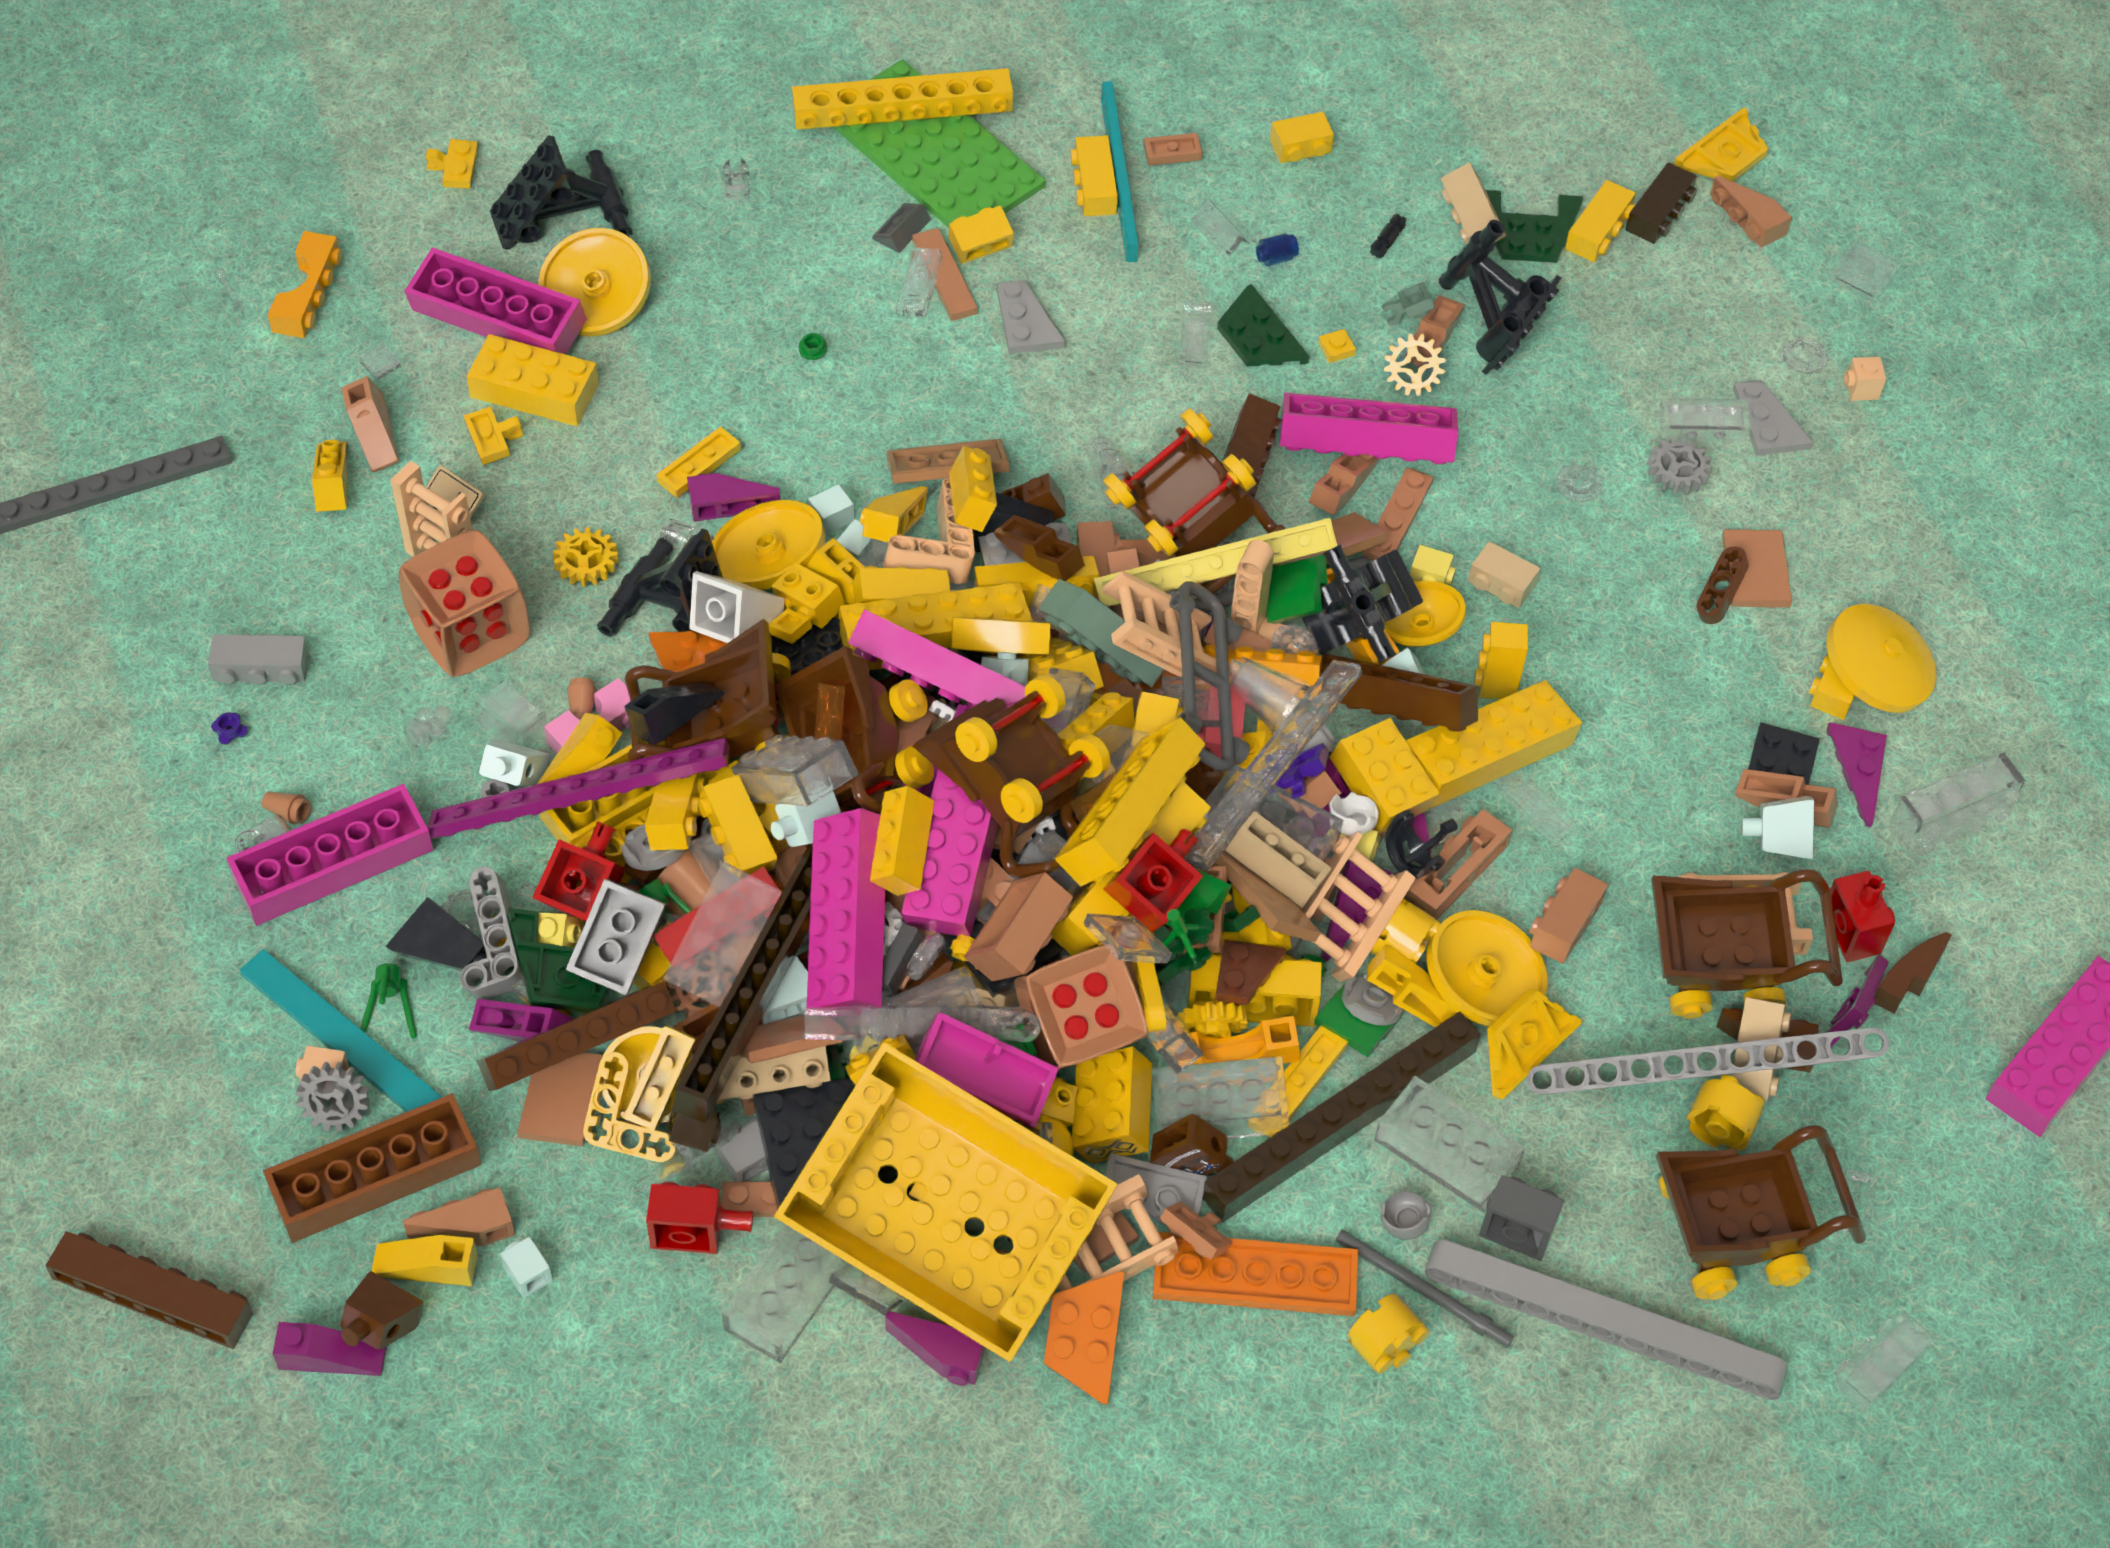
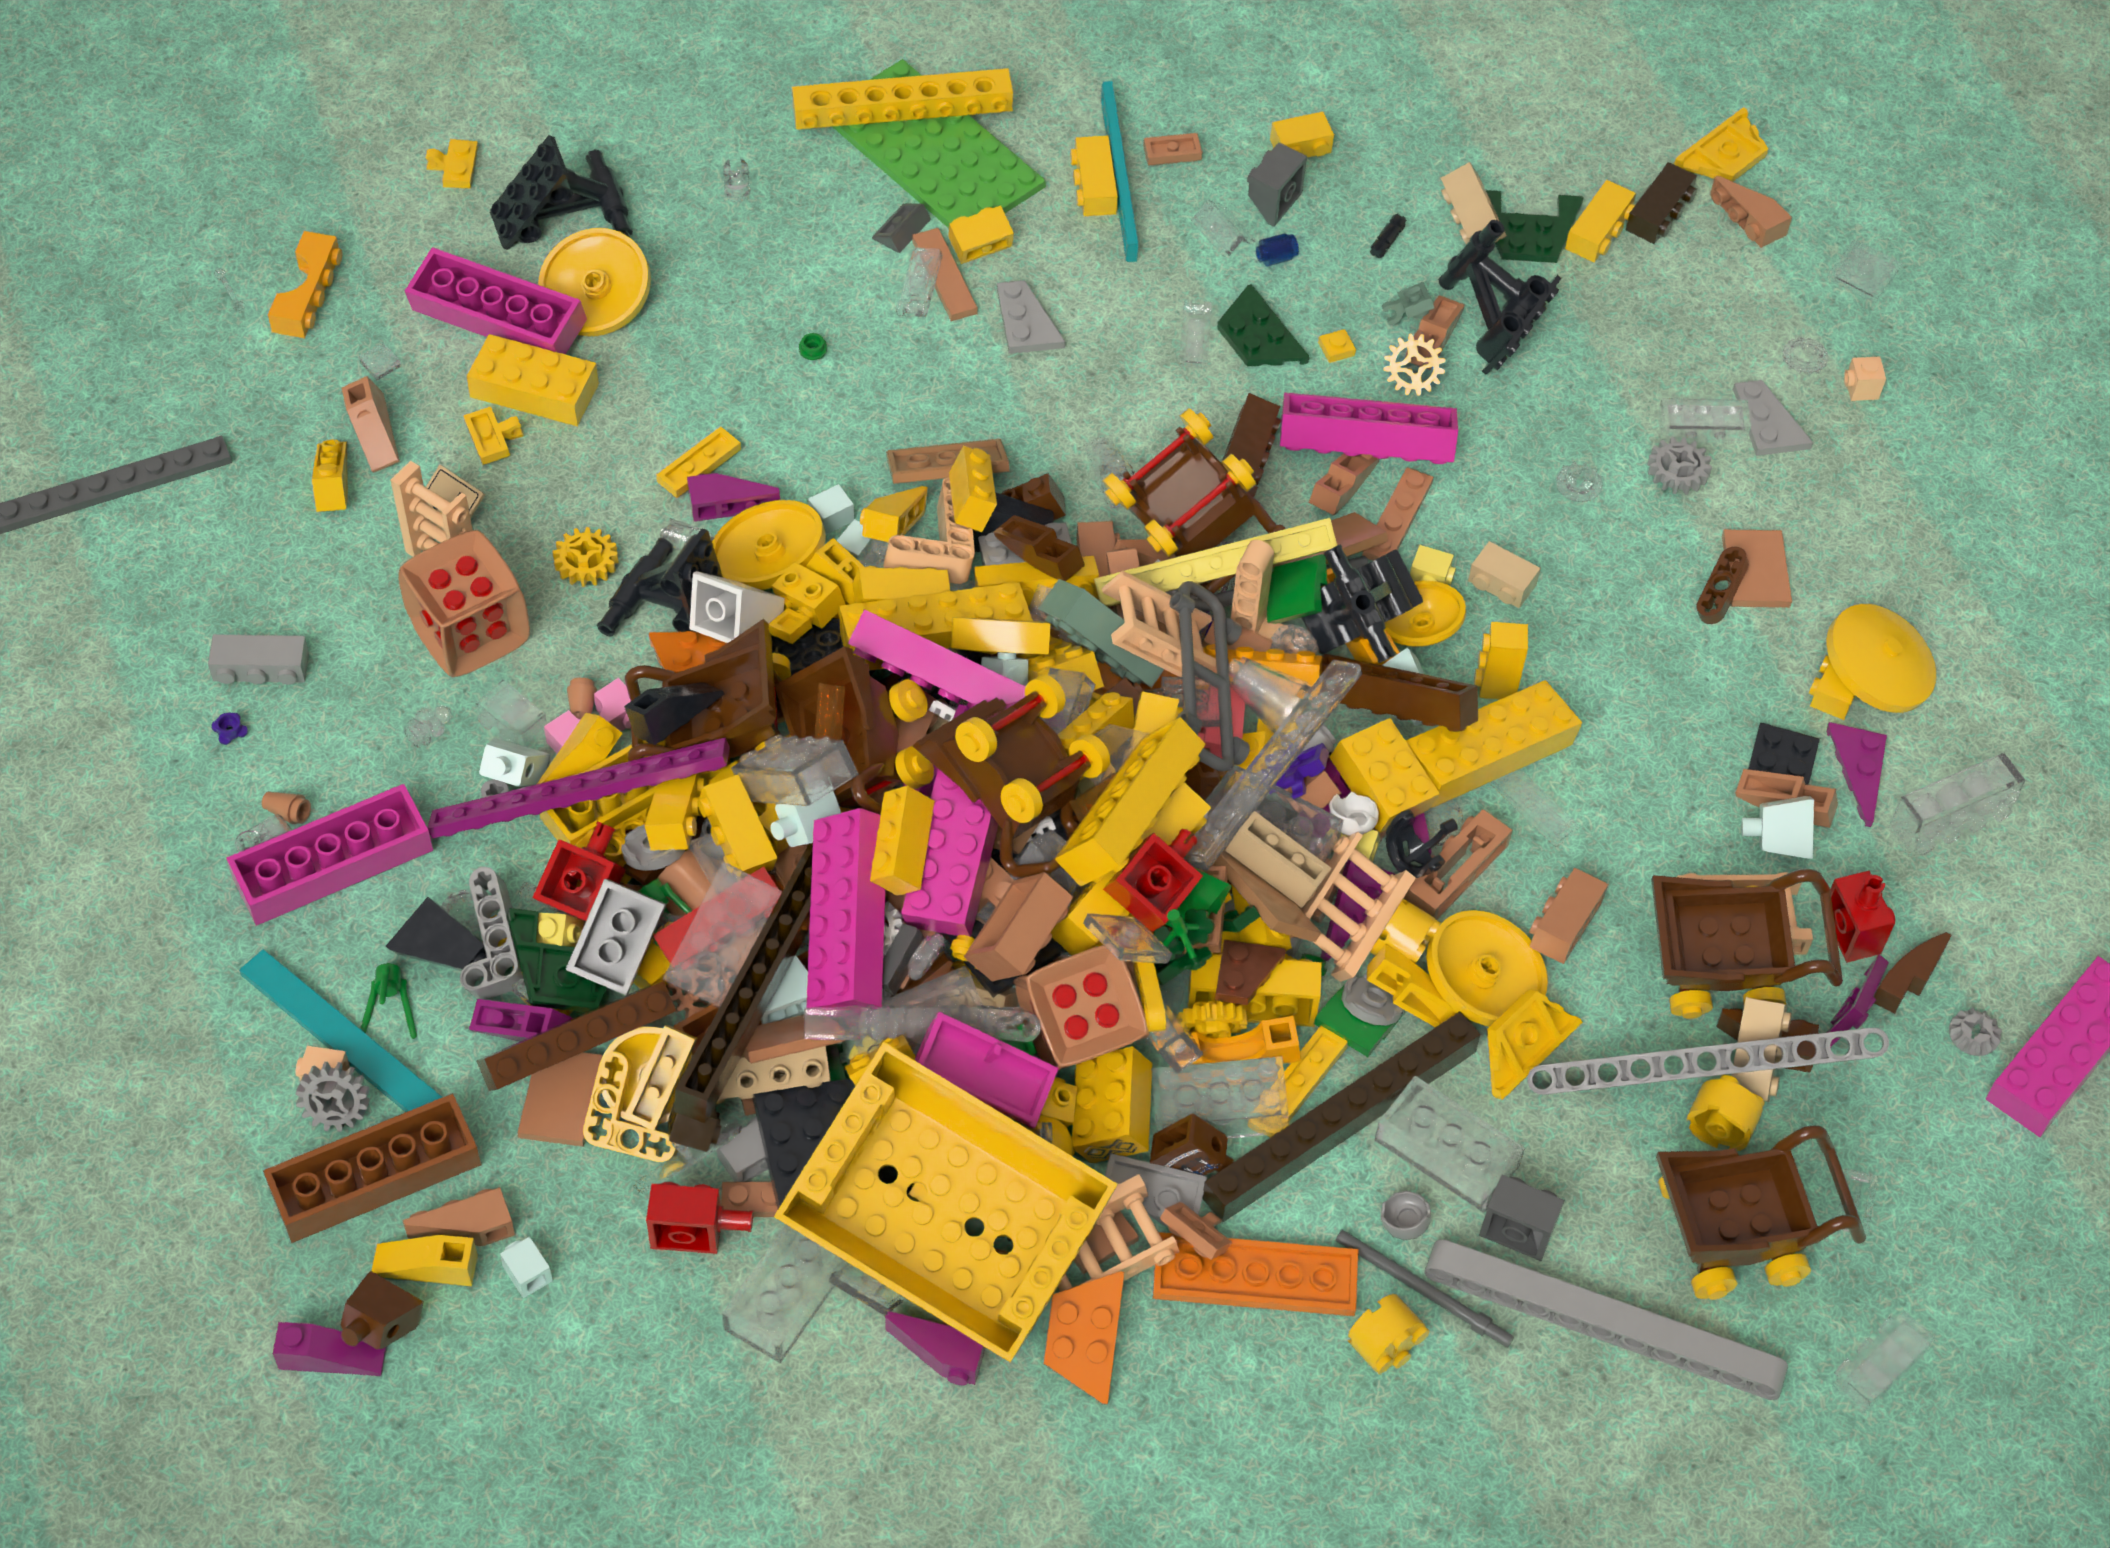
(150, 1289): reddish brown brick -> none
(1277, 182): none -> dark grey slope
(1984, 1042): none -> light grey gear

